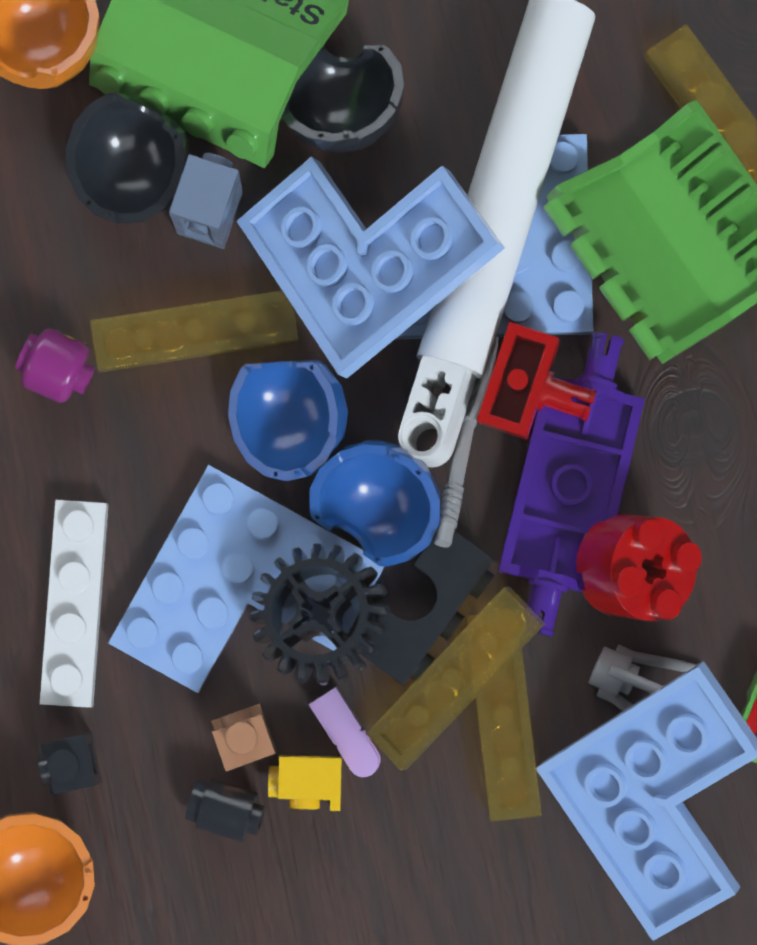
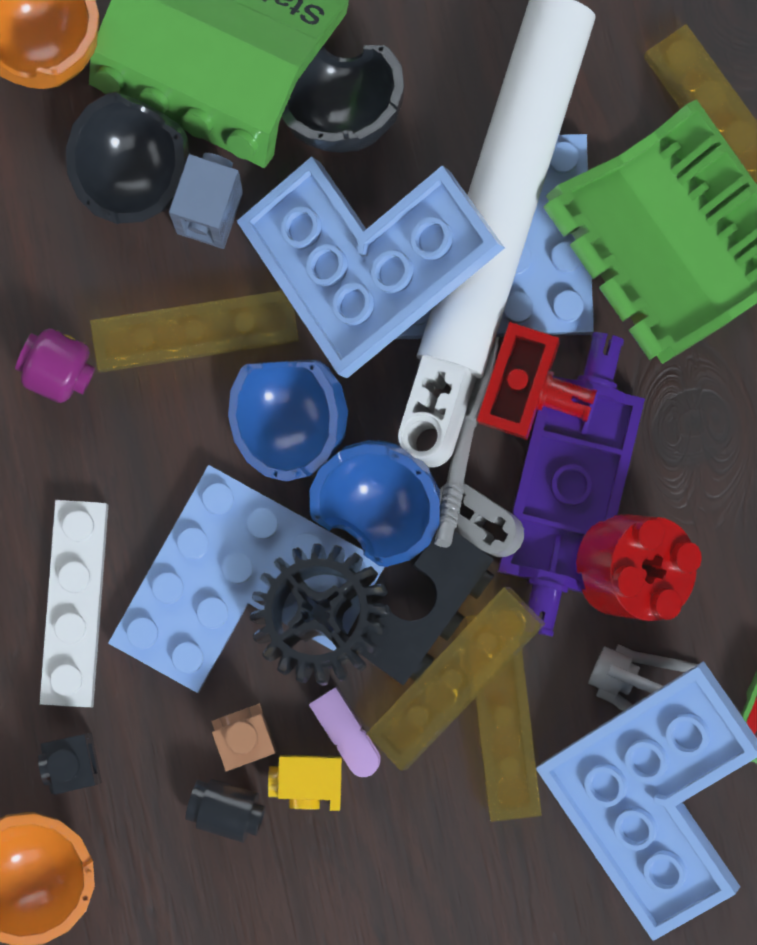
(484, 510): none -> light grey beam

